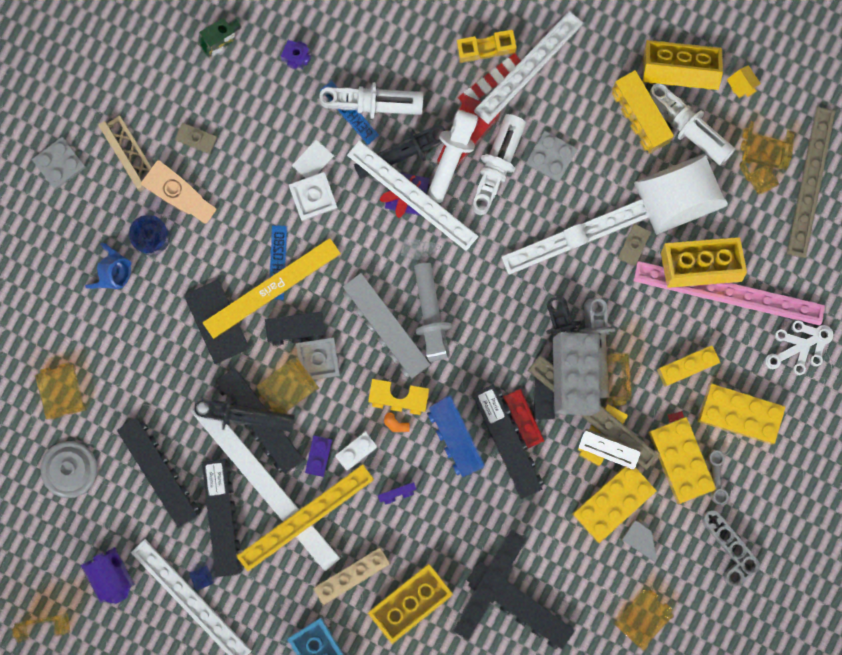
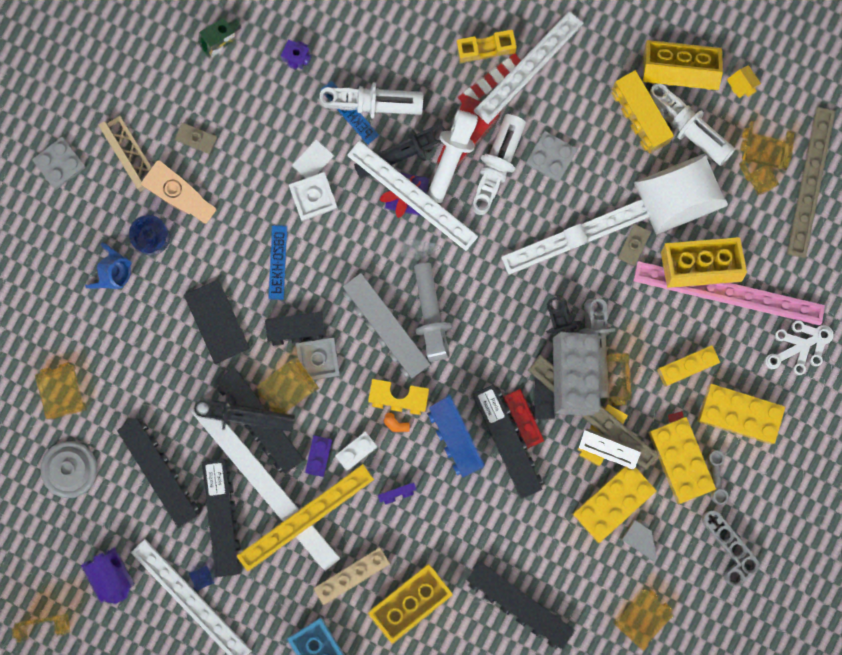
(271, 288): yellow tile -> none
(489, 584): black brick -> none

